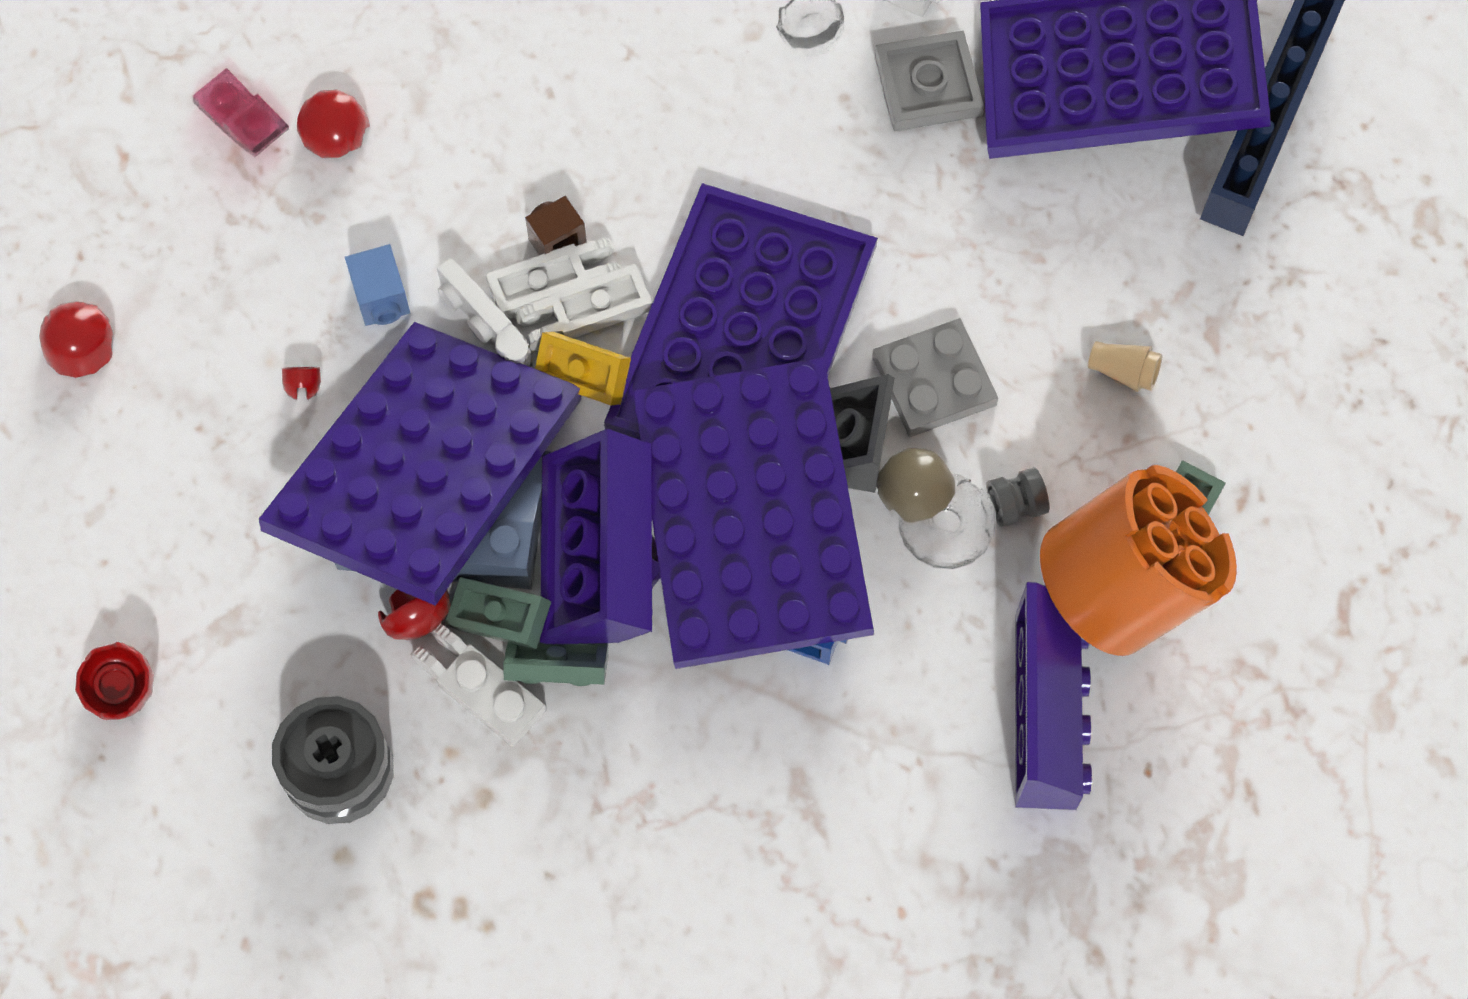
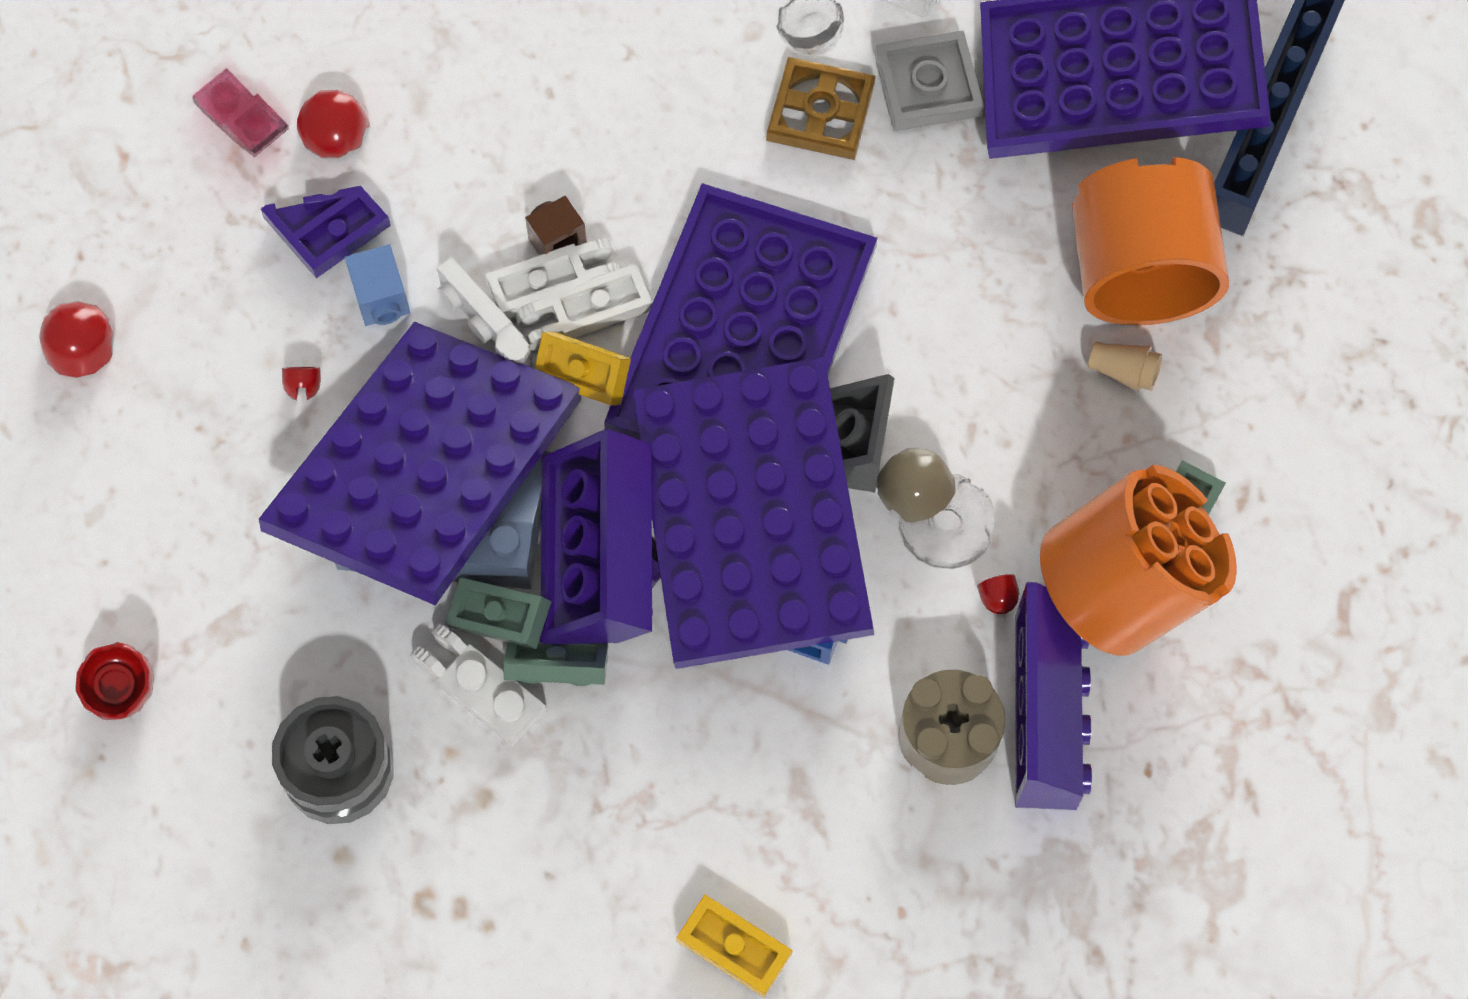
(327, 226): none -> dark purple wing
(413, 617): red hair -> none
(734, 946): none -> yellow plate
(812, 139): none -> pearl gold piece
(935, 377): light grey plate -> none
(971, 706): none -> dark tan brick
(999, 593): none -> red hinge
(1018, 496): dark grey wheel -> none
(1149, 242): none -> orange brick

